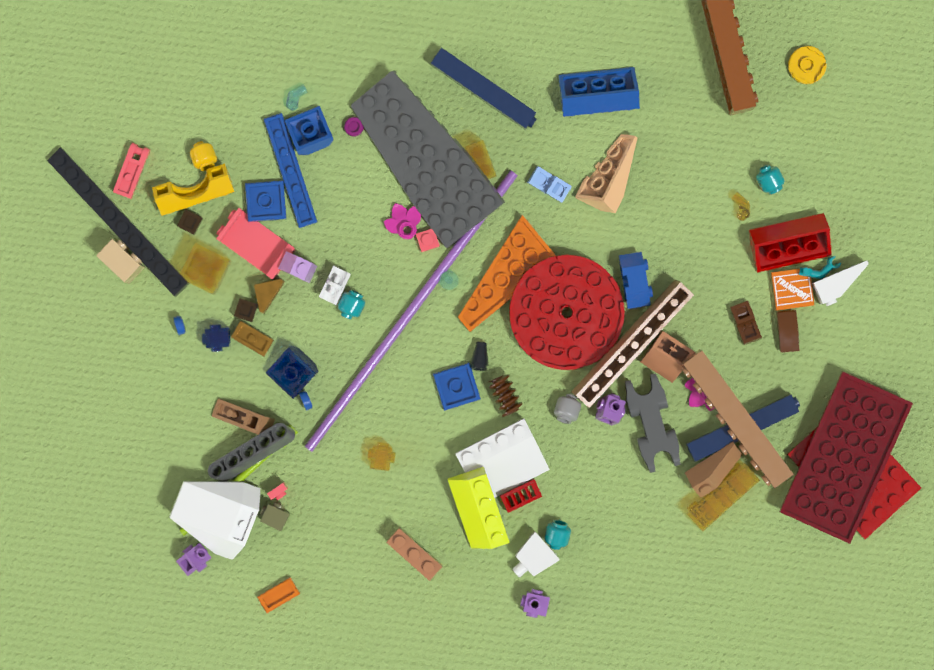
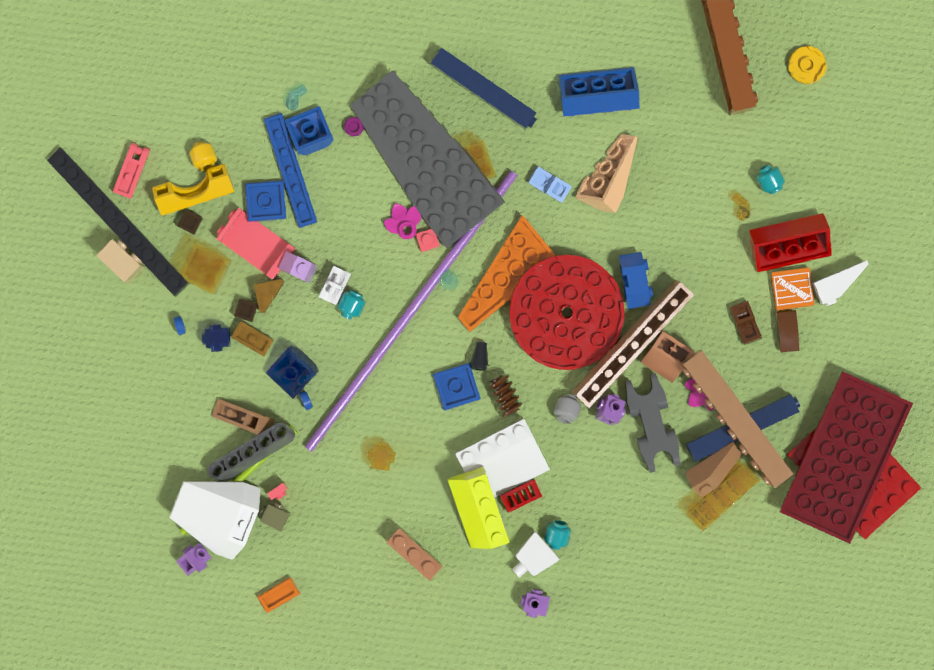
(808, 272): teal arm -> none

